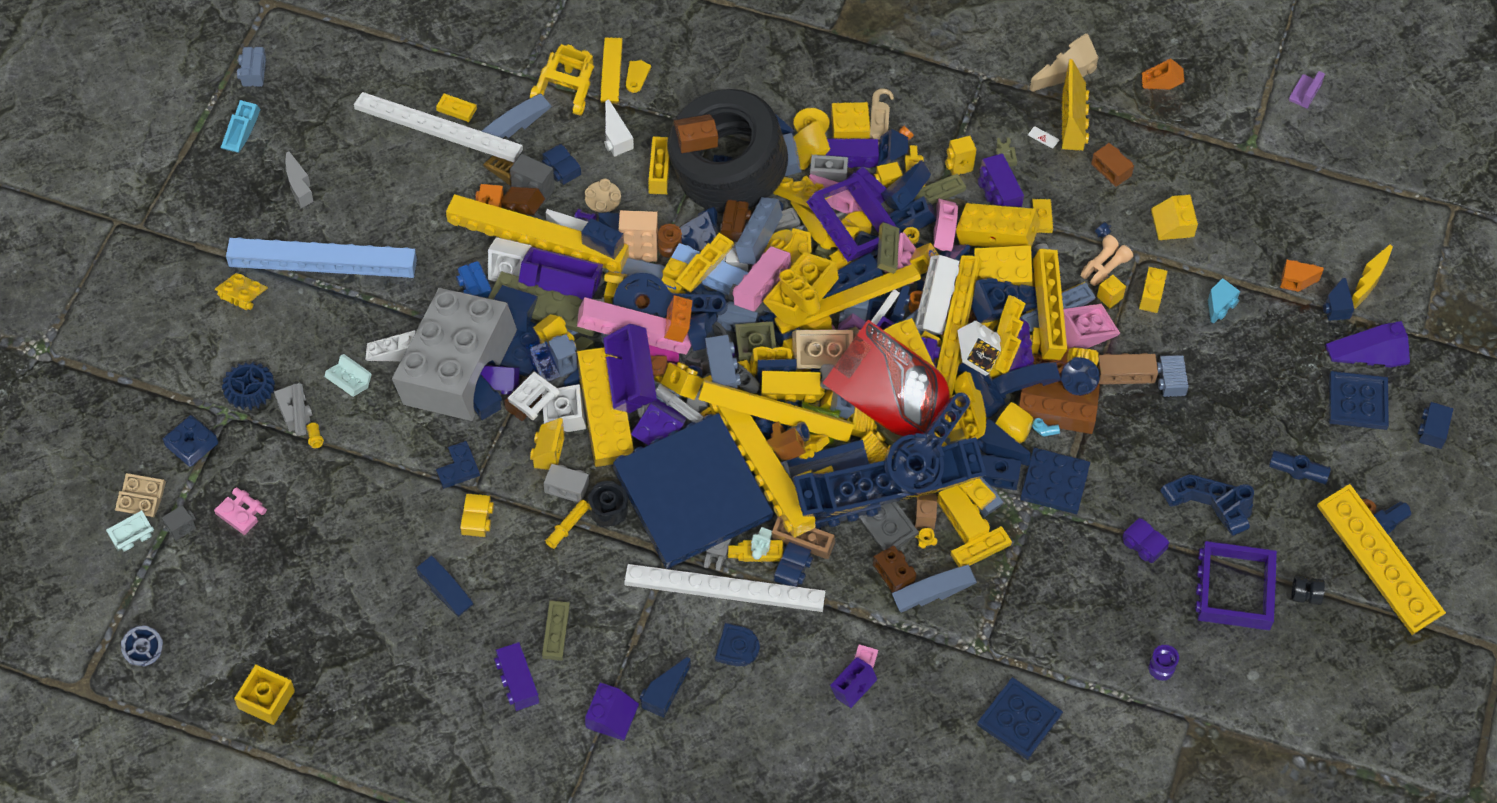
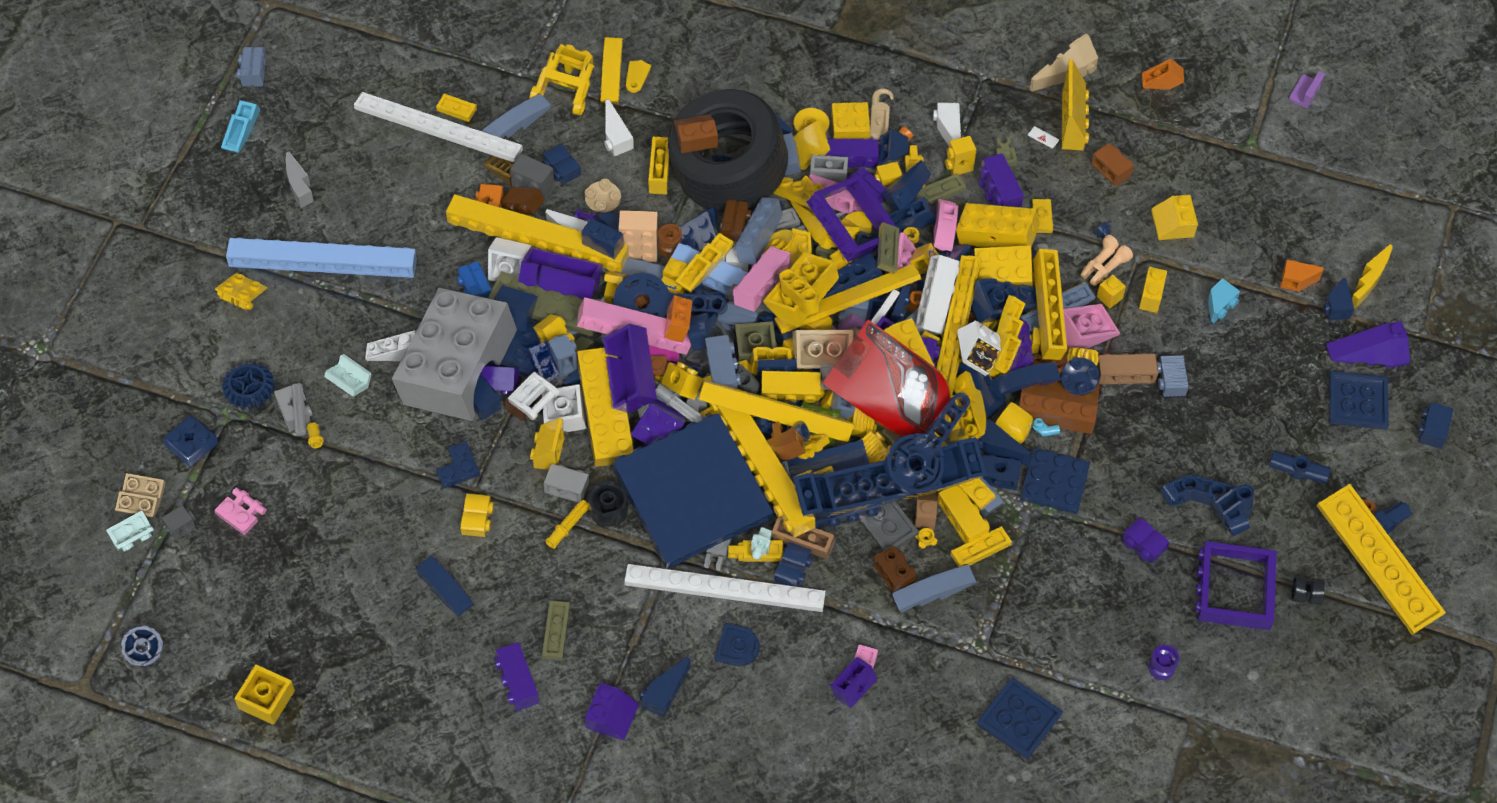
(948, 120): none -> white slope

